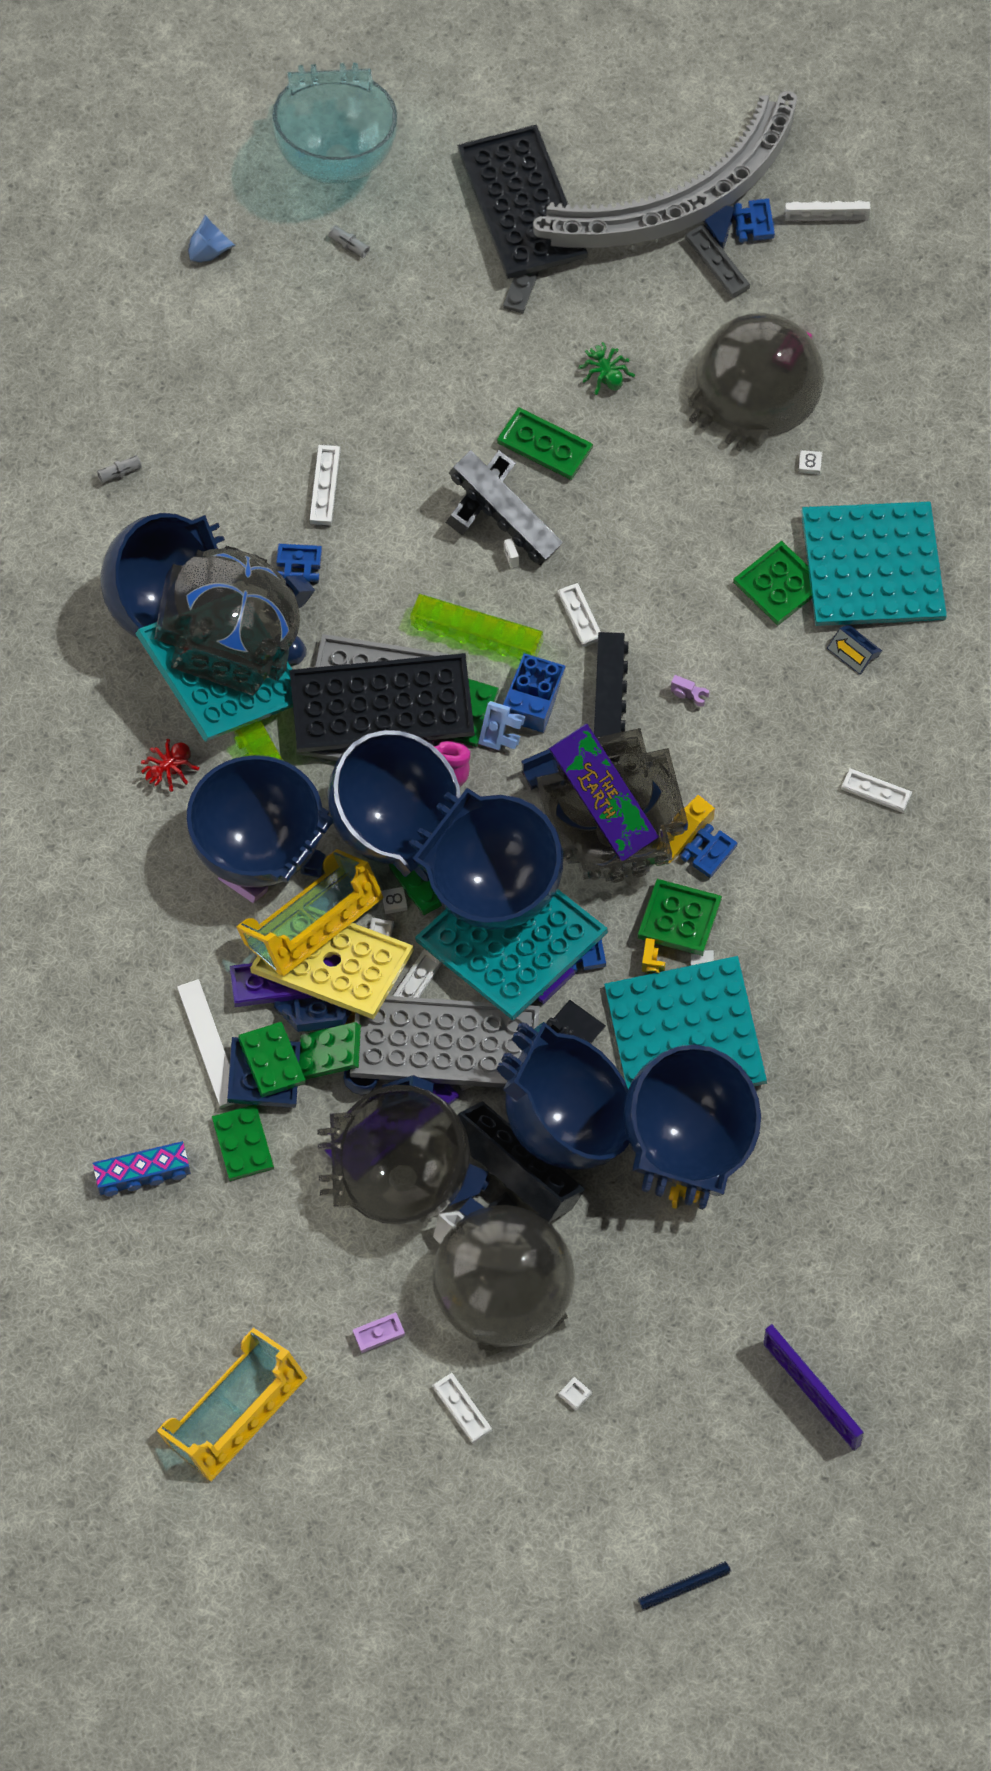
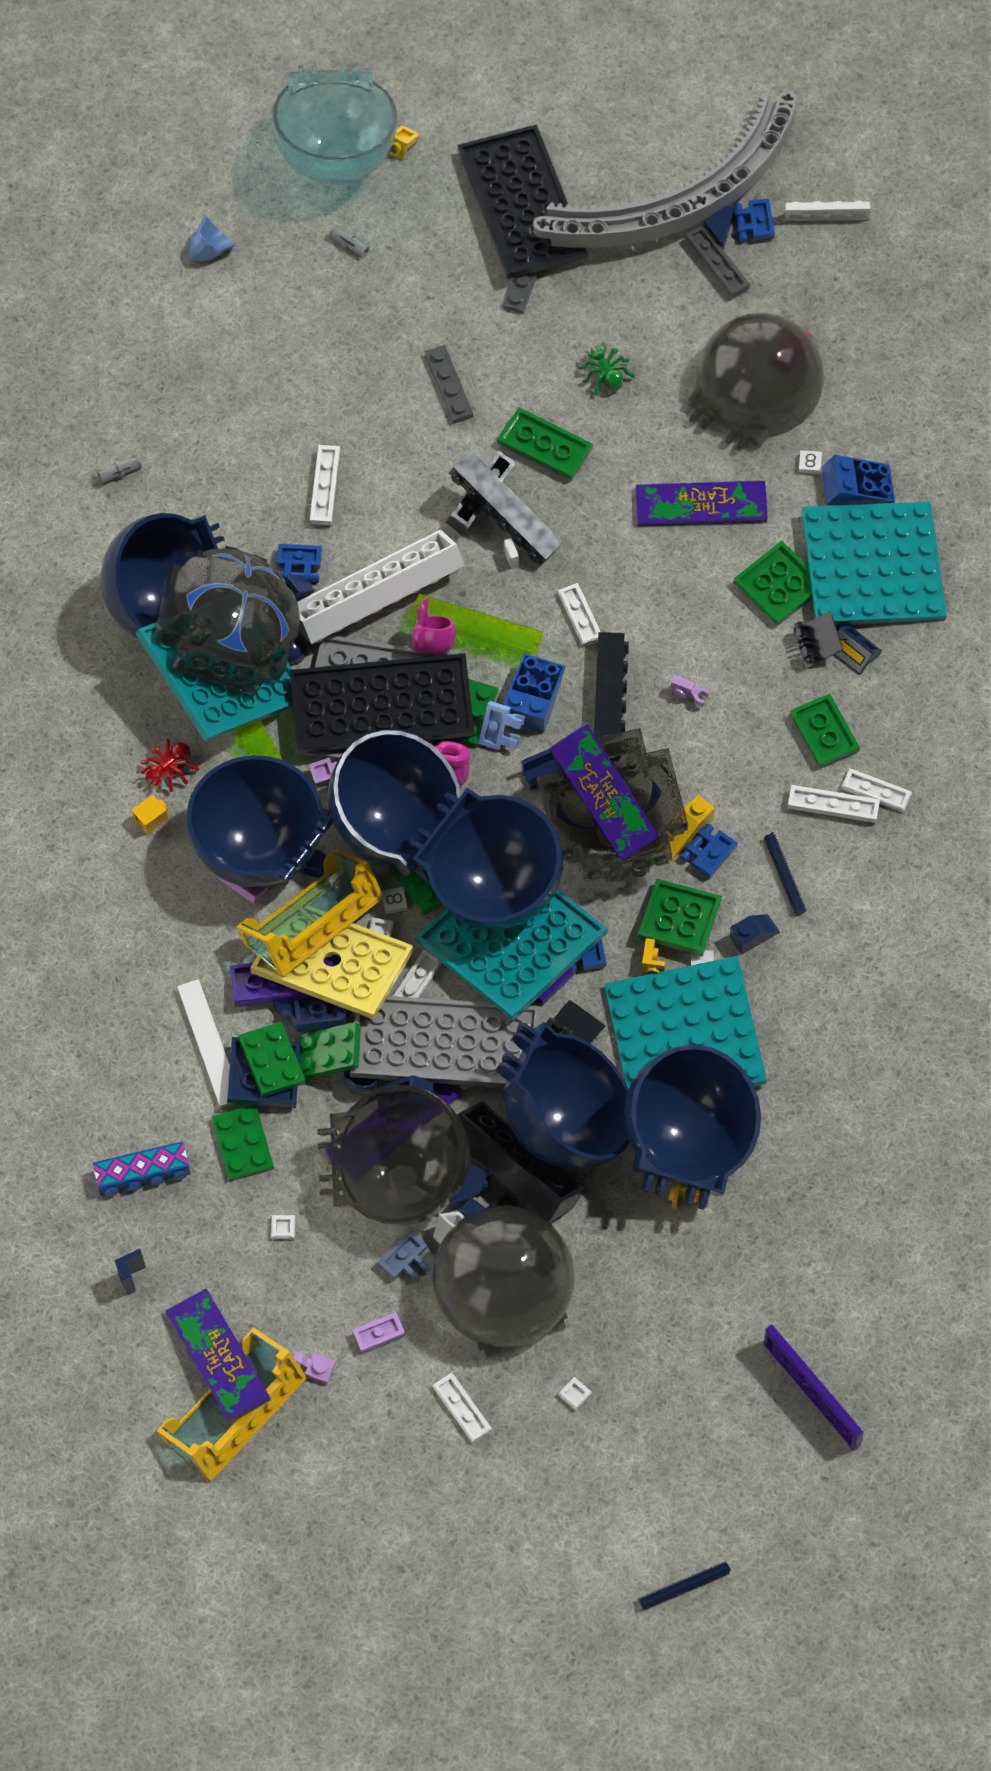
(128, 1265): none -> dark blue panel
(150, 814): none -> yellow brick
(218, 1355): none -> dark purple tile
(283, 1227): none -> white tile
(317, 1368): none -> lavender plate
(322, 771): none -> lavender plate
(378, 586): none -> white brick
(403, 1255): none -> sand blue hinge
(404, 139): none -> yellow bracket
(432, 633): none -> dark pink piece
(449, 384): none -> dark grey plate
(701, 503): none -> dark purple tile
(752, 932): none -> dark blue slope
(785, 875): none -> dark blue axle
(817, 639): none -> black hinge
(824, 730): none -> green plate
(833, 803): none -> white plate
(857, 481): none -> blue slope

